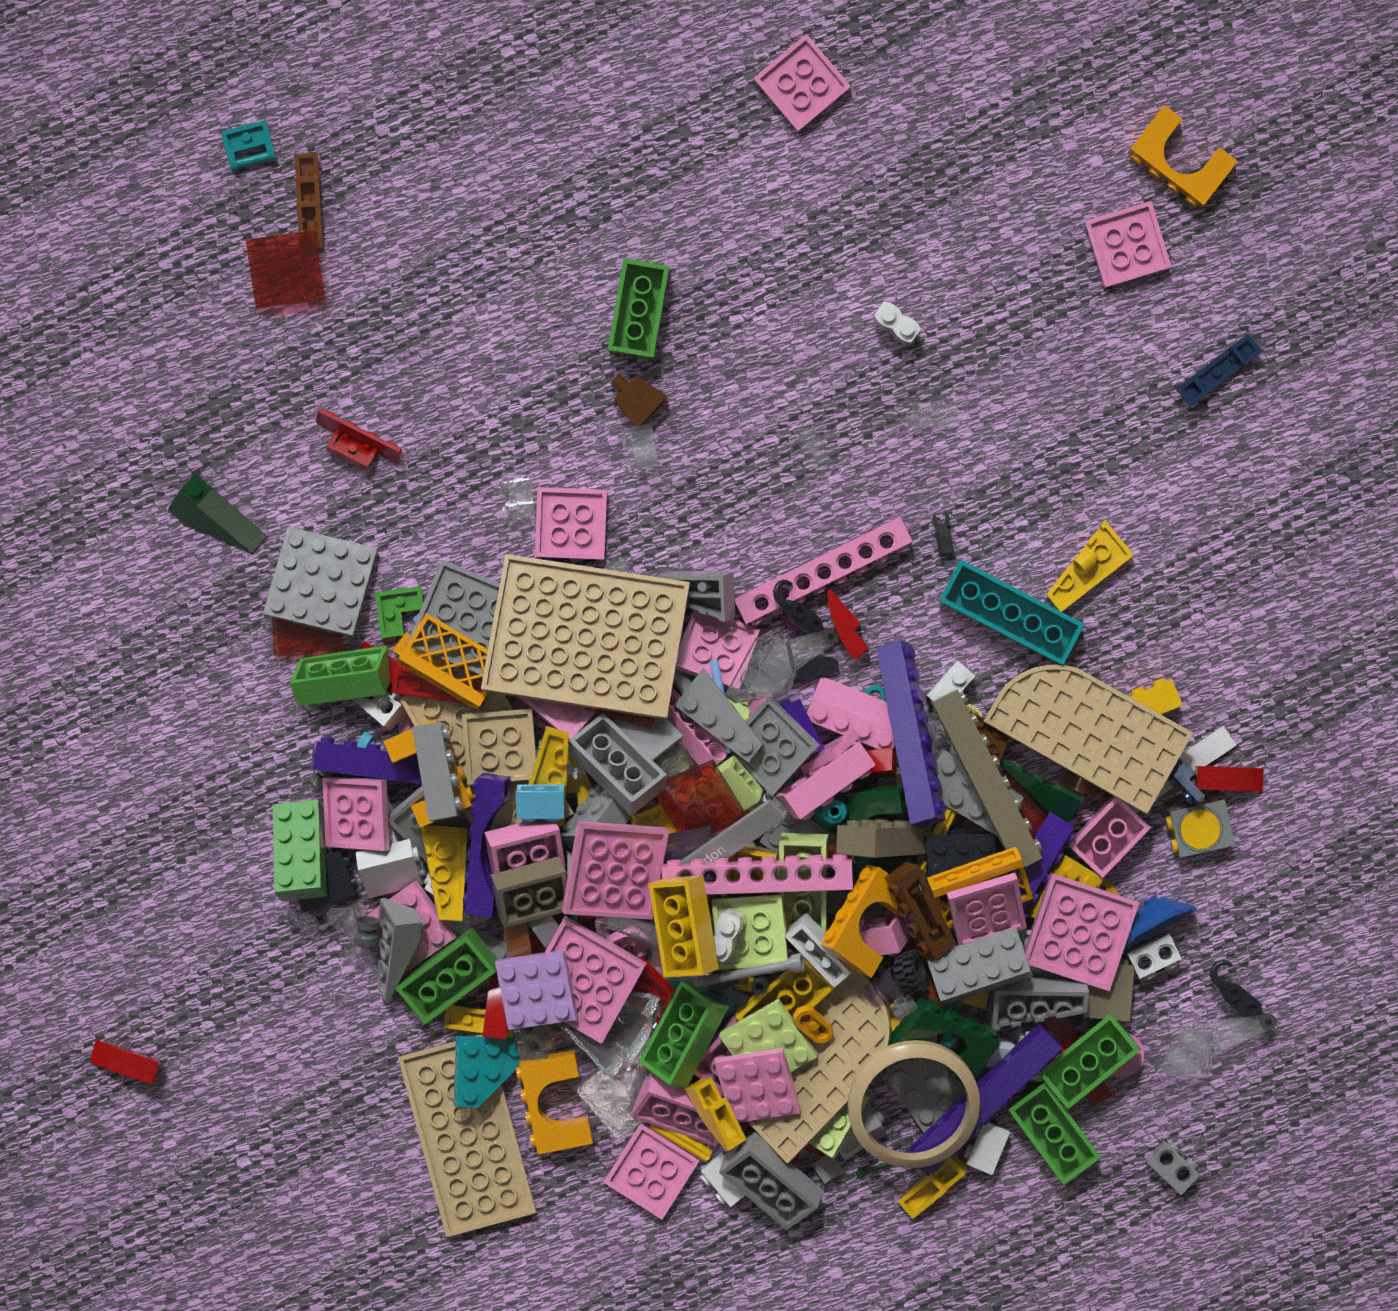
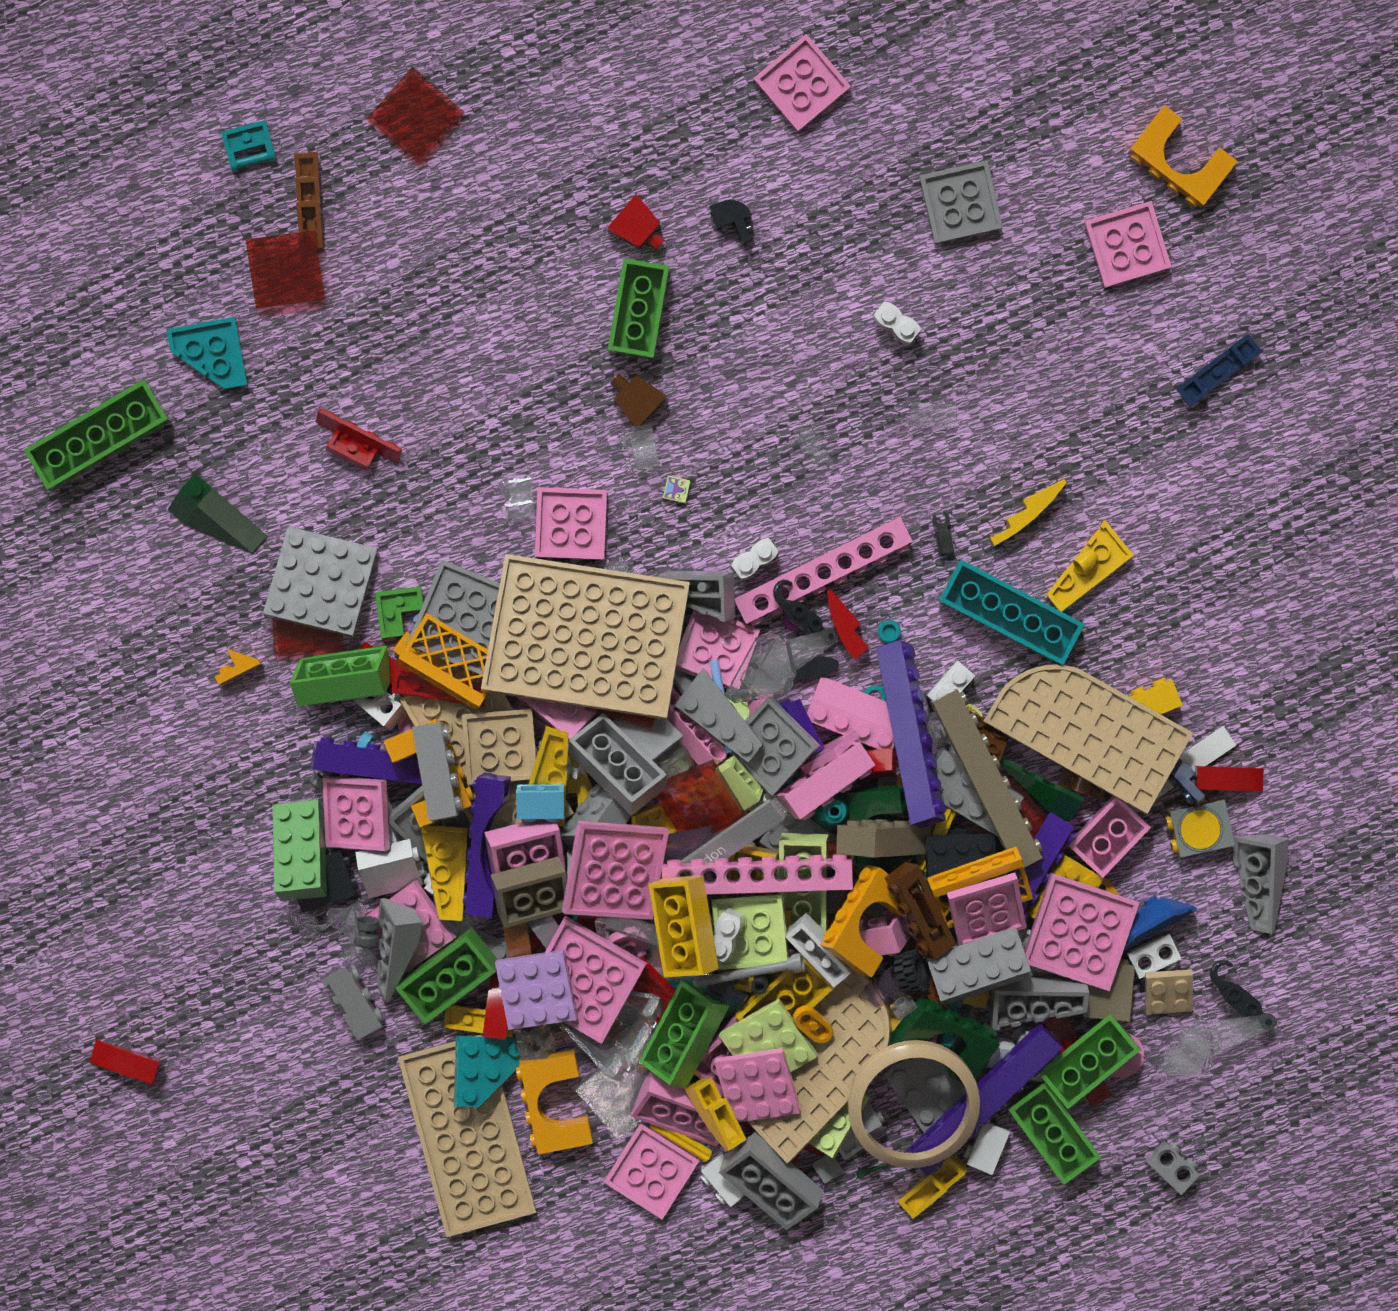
(97, 435): none -> bright green brick
(212, 350): none -> teal plate
(242, 665): none -> light orange slope
(354, 1001): none -> light grey wedge
(415, 115): none -> clear red plate
(637, 225): none -> red torso
(676, 489): none -> tile
(730, 213): none -> black brick
(749, 562): none -> white brick
(889, 631): none -> teal tile
(960, 202): none -> light grey plate
(1033, 507): none -> yellow slope
(1168, 992): none -> tan plate
(1262, 873): none -> light grey wedge

